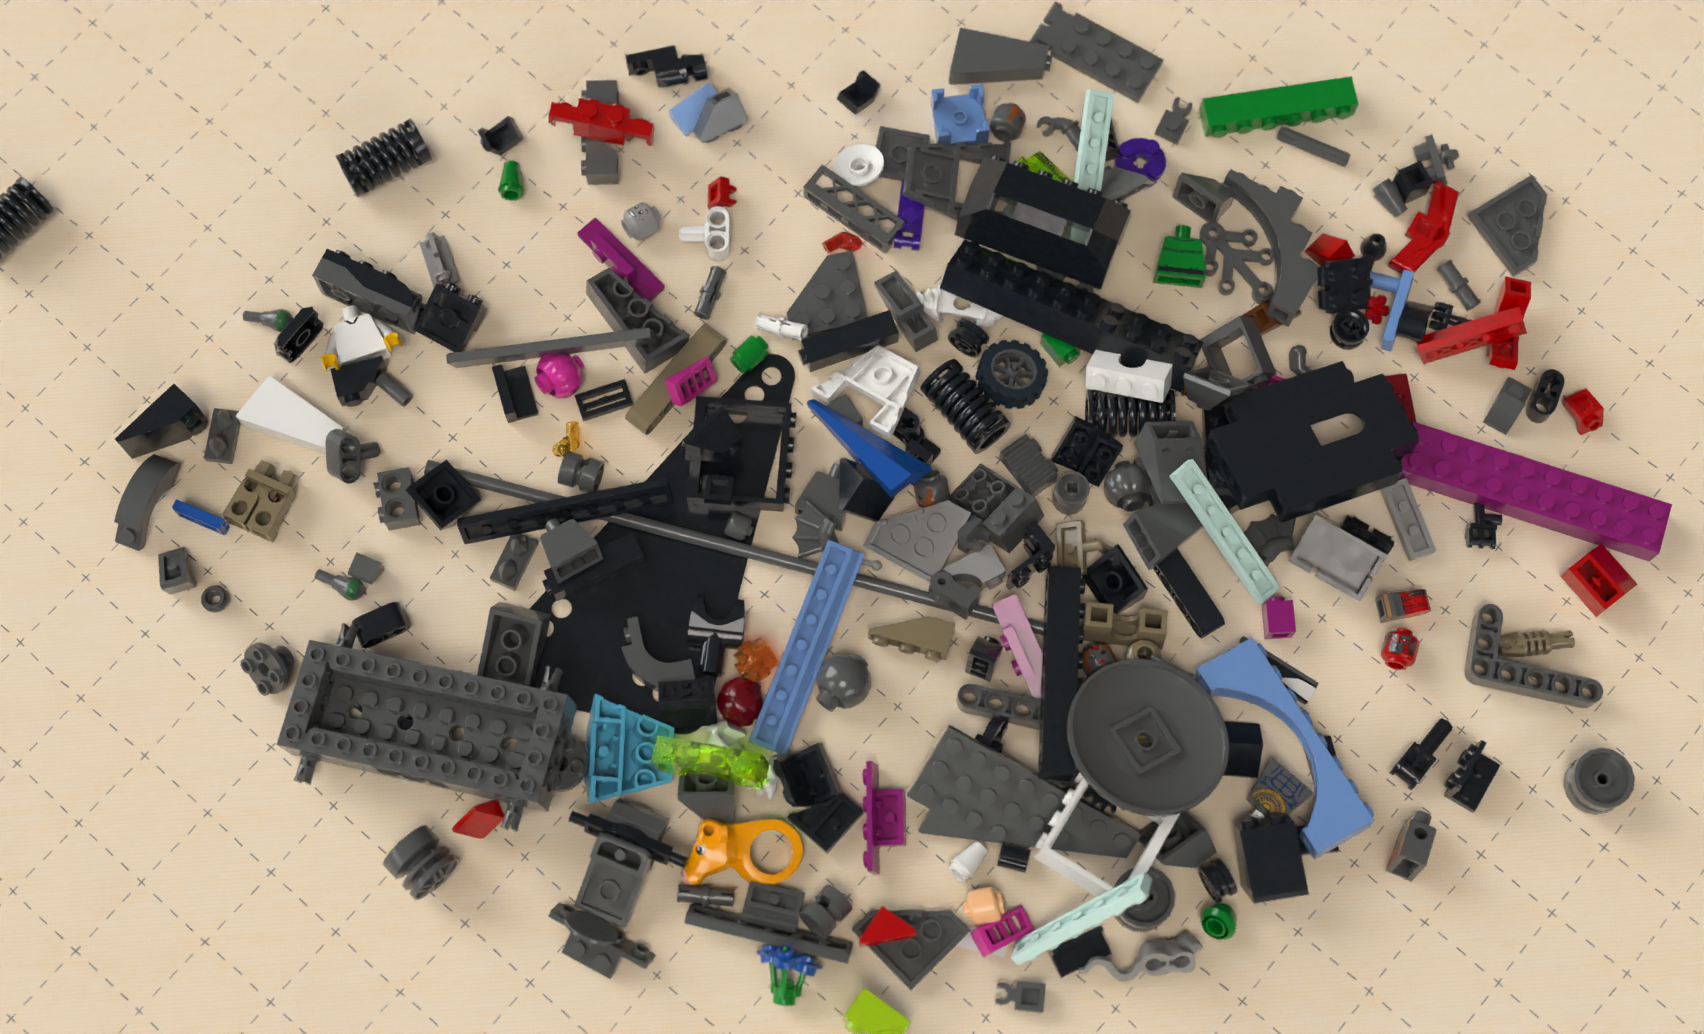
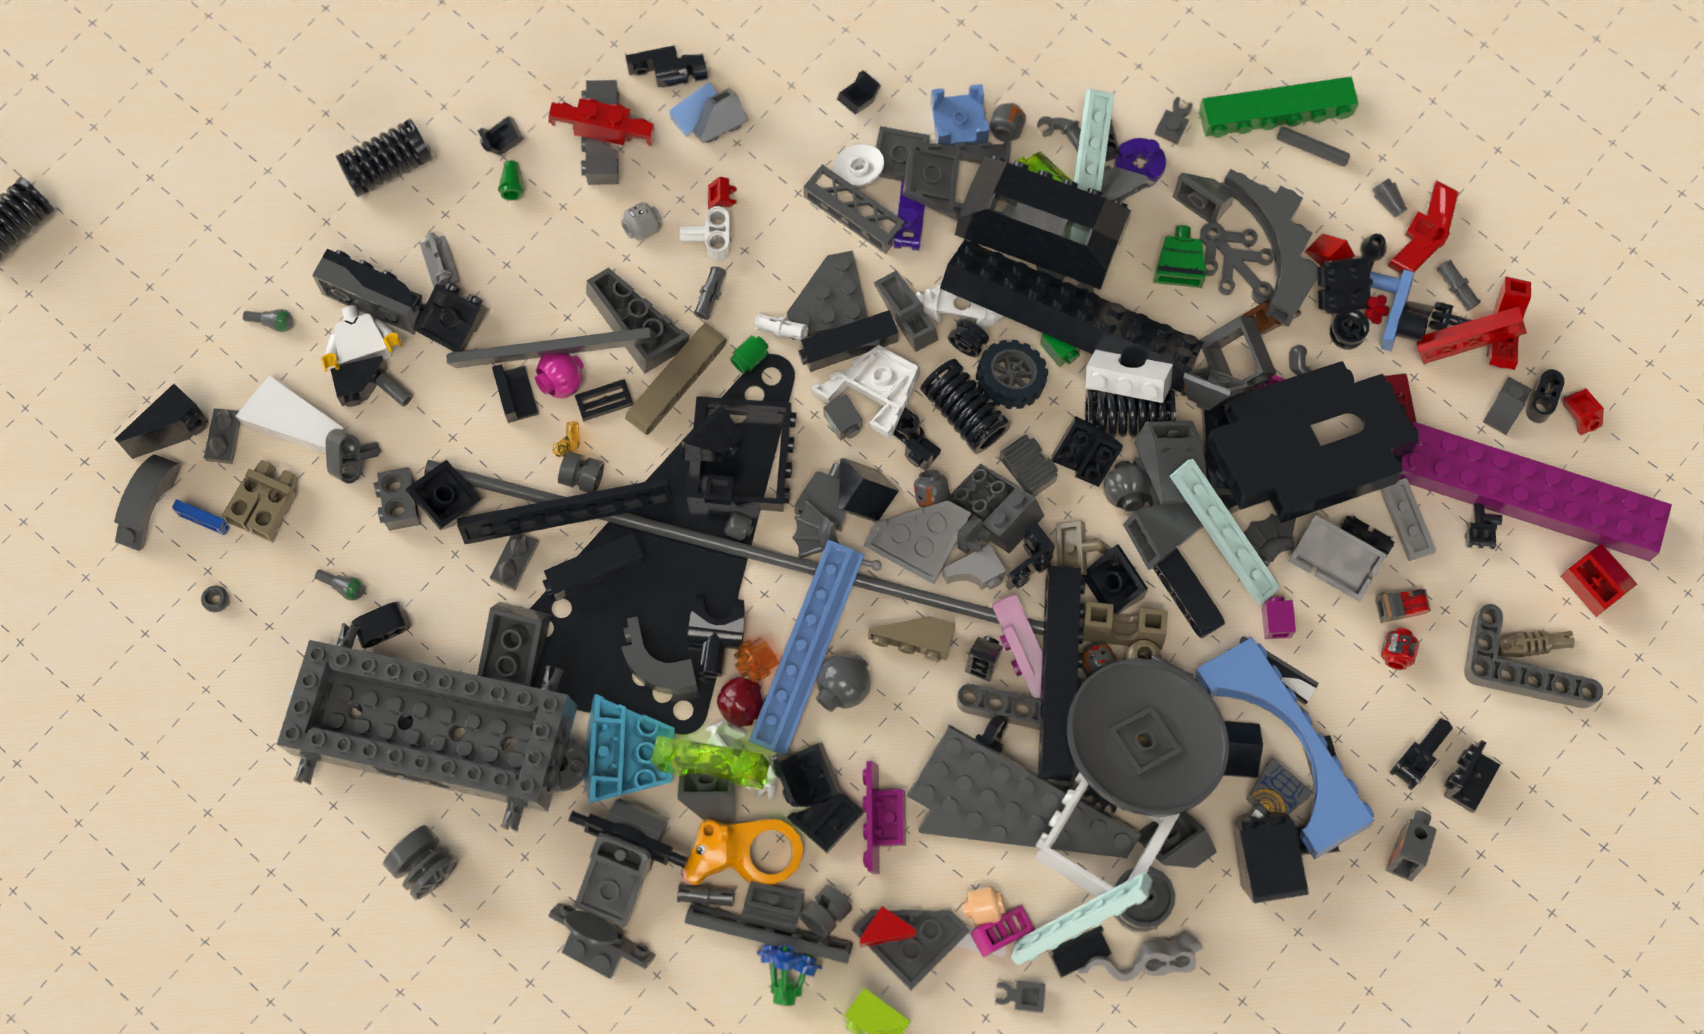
(174, 571): dark grey slope -> none
(268, 667): dark grey plate -> none
(298, 334): black slope -> none
(365, 568): dark grey slope -> none
(480, 820): red slope -> none
(569, 548): dark grey torso -> none
(620, 260): magenta bracket -> none
(674, 382): dark pink slope -> none
(687, 703): black bracket -> none
(844, 241): clear red arm -> none
(884, 461): blue wedge -> none
(953, 594): dark grey leg -> none
(967, 862): white cone -> none
(996, 58): dark grey slope -> none
(1013, 857): black piece -> none
(1070, 493): dark grey wheel -> none
(1098, 52): dark grey hinge -> none
(1217, 880): black wheel -> none
(1219, 921): green cone -> none
(1413, 181): black brick -> none
(1429, 151): dark grey hips -> none
(1513, 224): dark grey plate -> none
(1610, 770): dark grey wheel -> none

